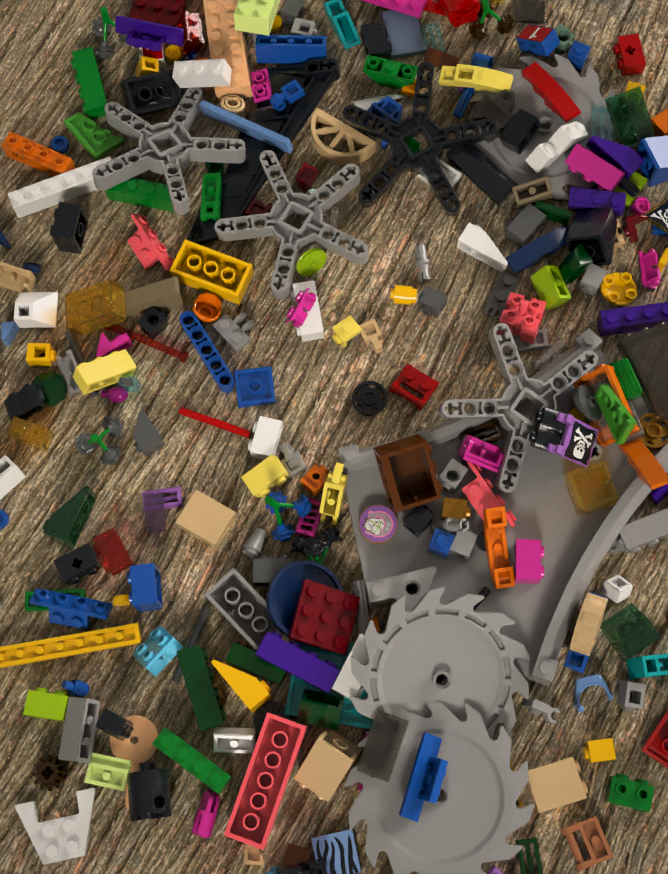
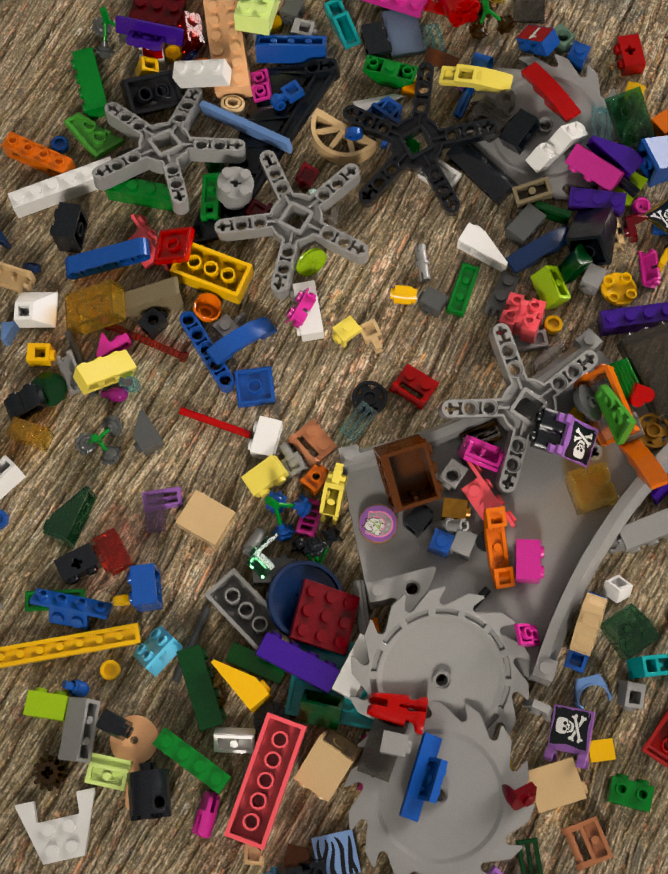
(107, 258): none -> blue beam
(110, 670): none -> yellow tile
(174, 245): none -> red tile
(235, 187): none -> light grey brick
(240, 338): none -> blue slope
(258, 561): none -> clear green bracket
(317, 439): none -> nougat plate
(353, 133): none -> blue tile
(364, 425): none -> clear light blue tile
(395, 708): none -> red piece
(395, 744): none -> light grey brick
(462, 290): none -> green tile
(520, 797): none -> dark red plate
(527, 635): none -> dark pink slope
(553, 324): none -> yellow tile
(570, 733): none -> flag
(640, 394): none -> red tile

